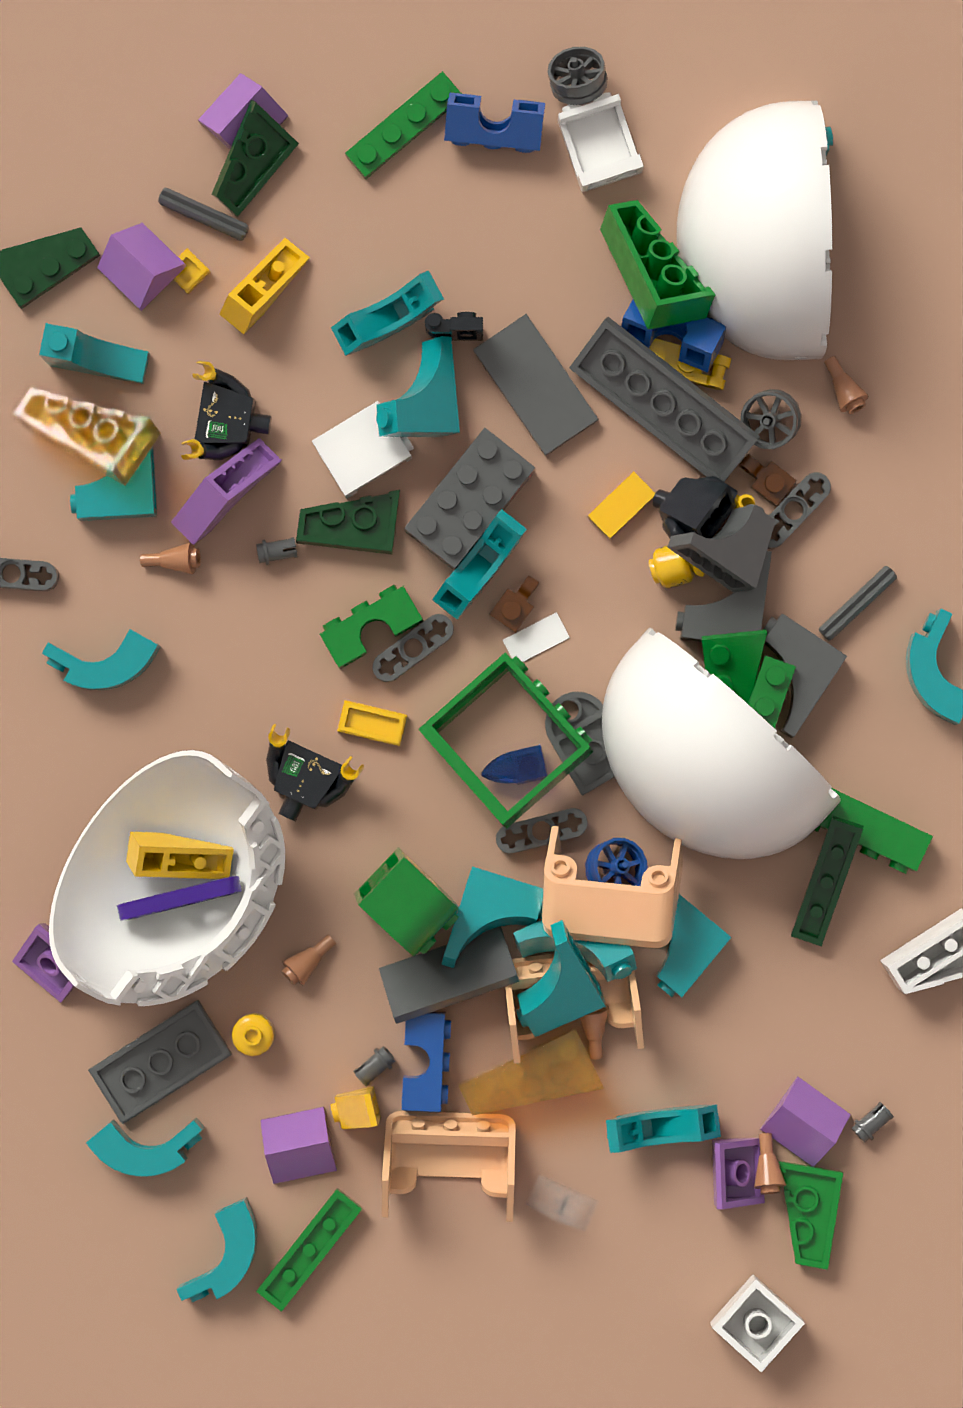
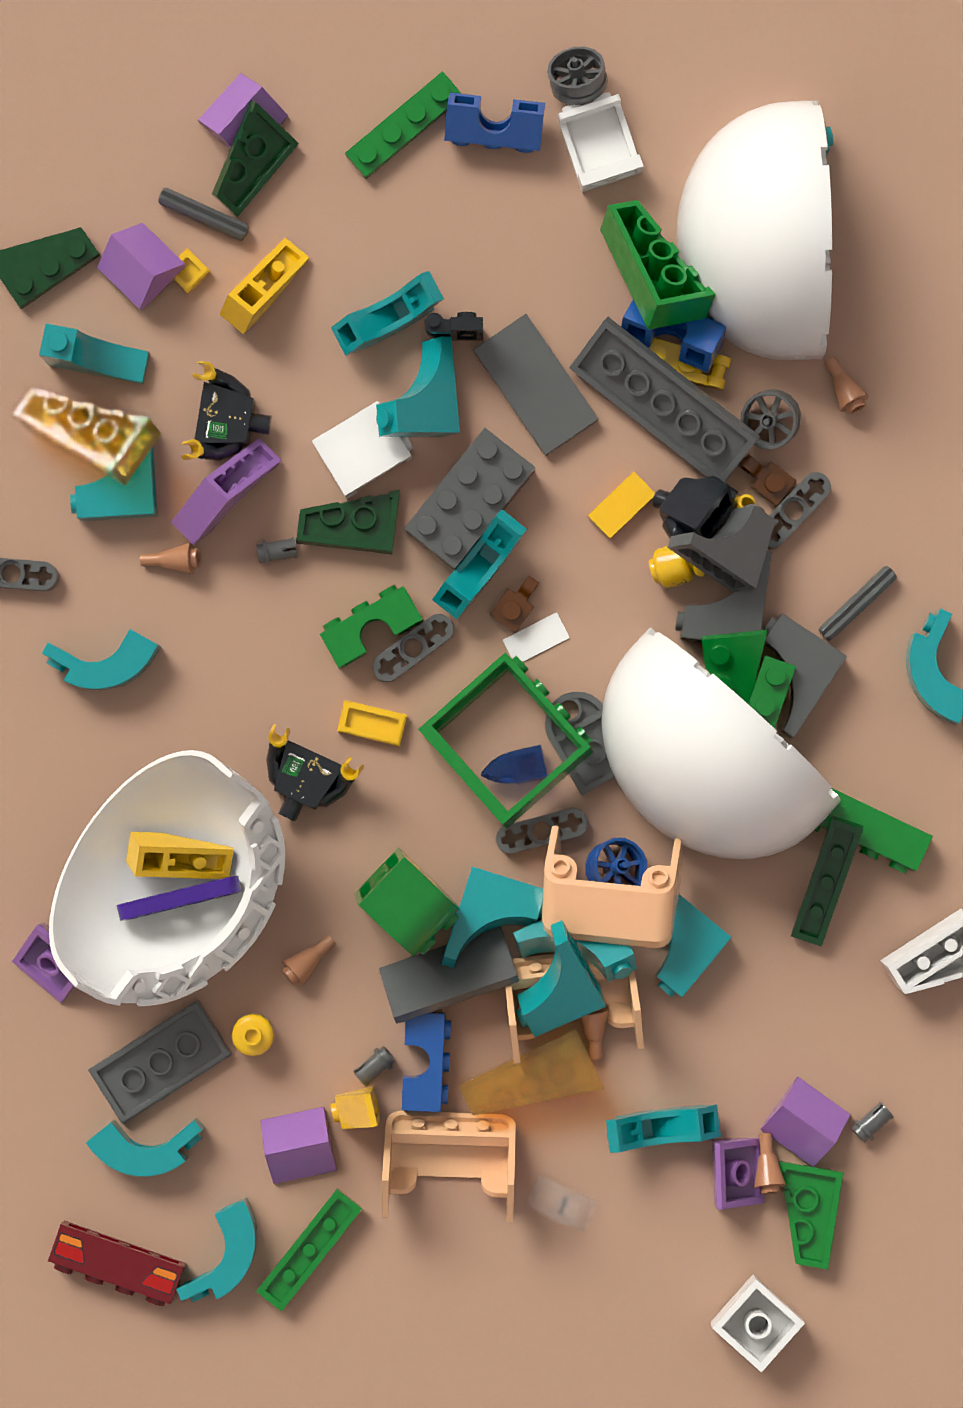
(117, 1263): none -> dark red brick

